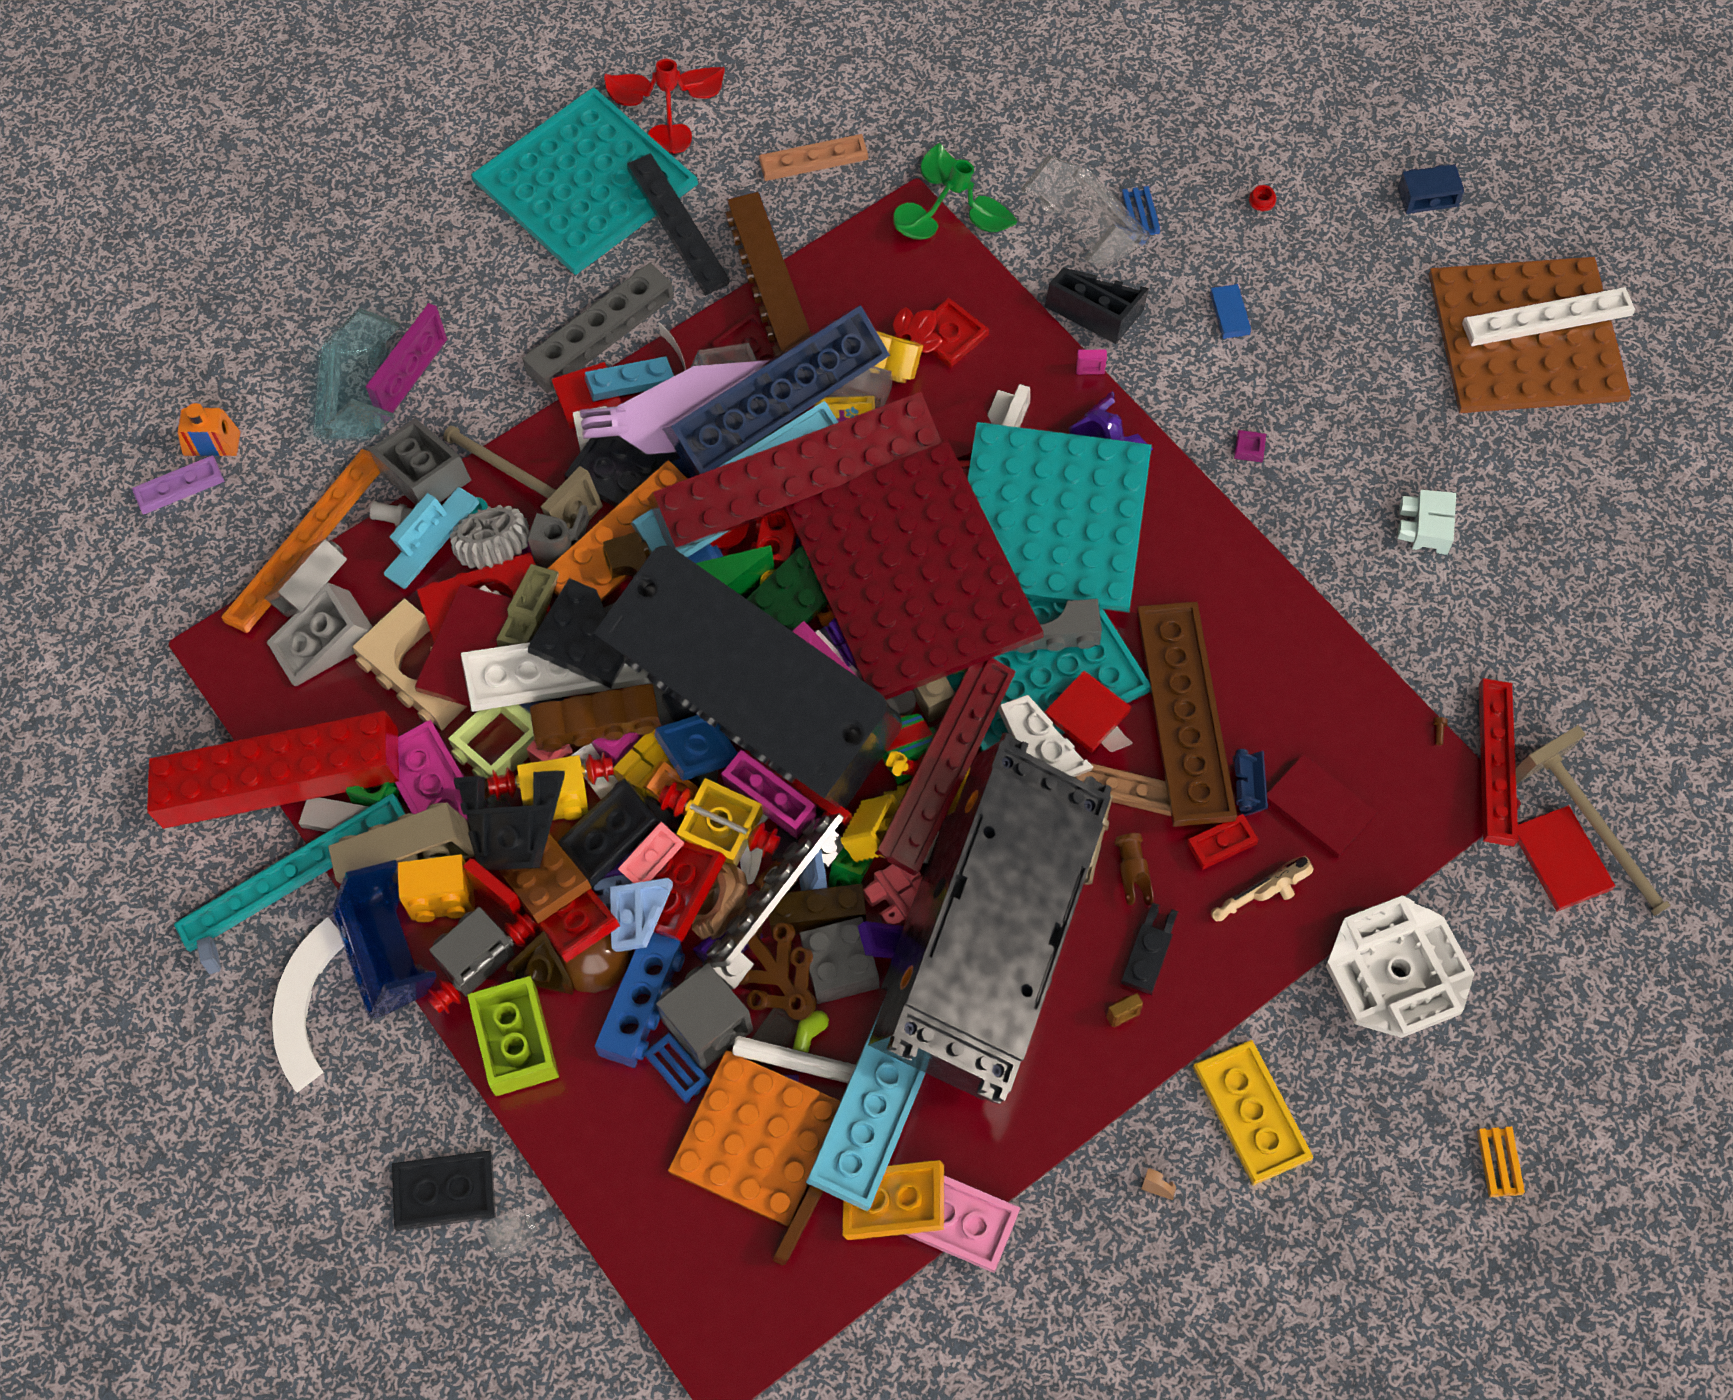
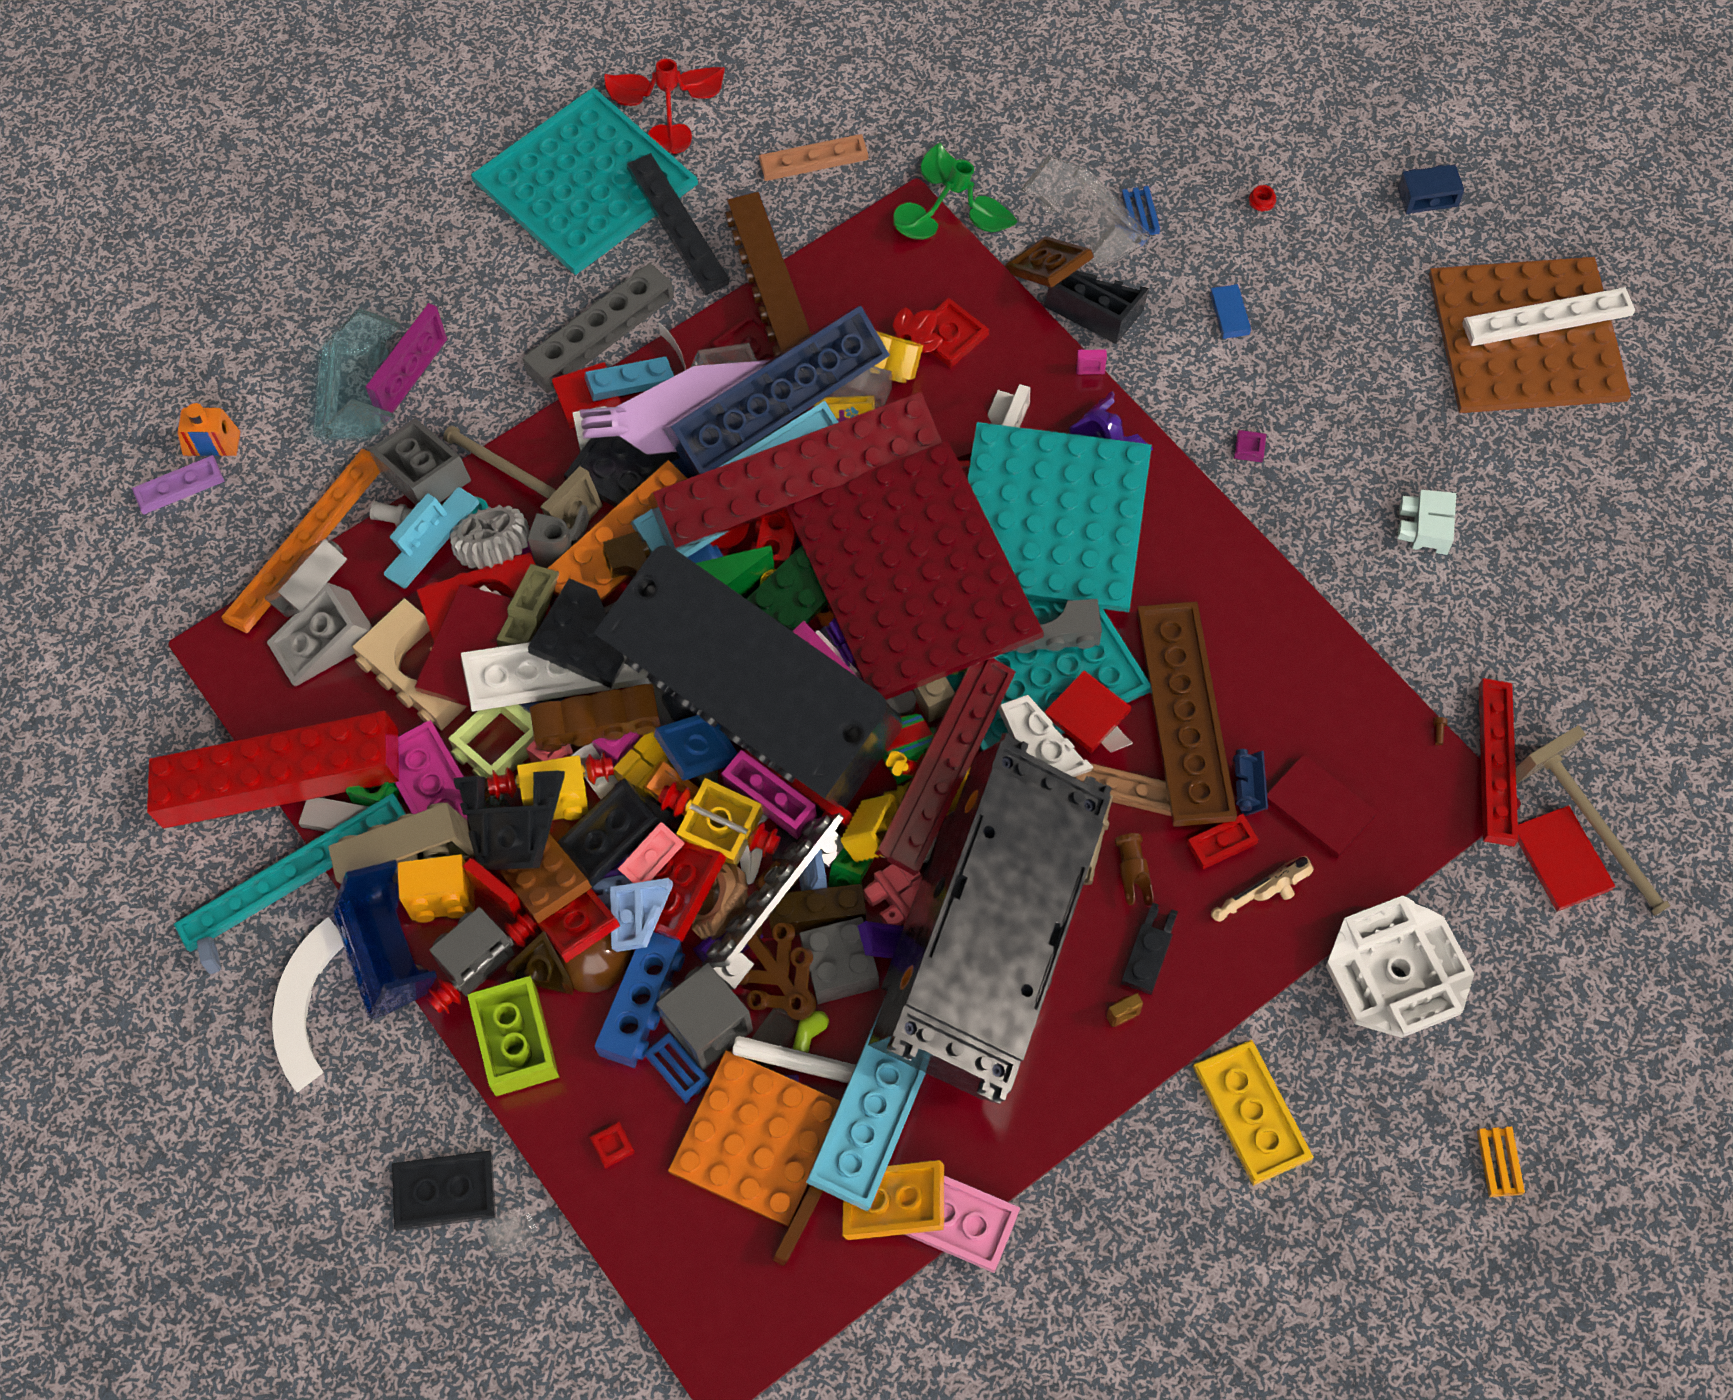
(612, 1144): none -> red tile
(1049, 261): none -> reddish brown tile
(1154, 1184): medium nougat tile -> none

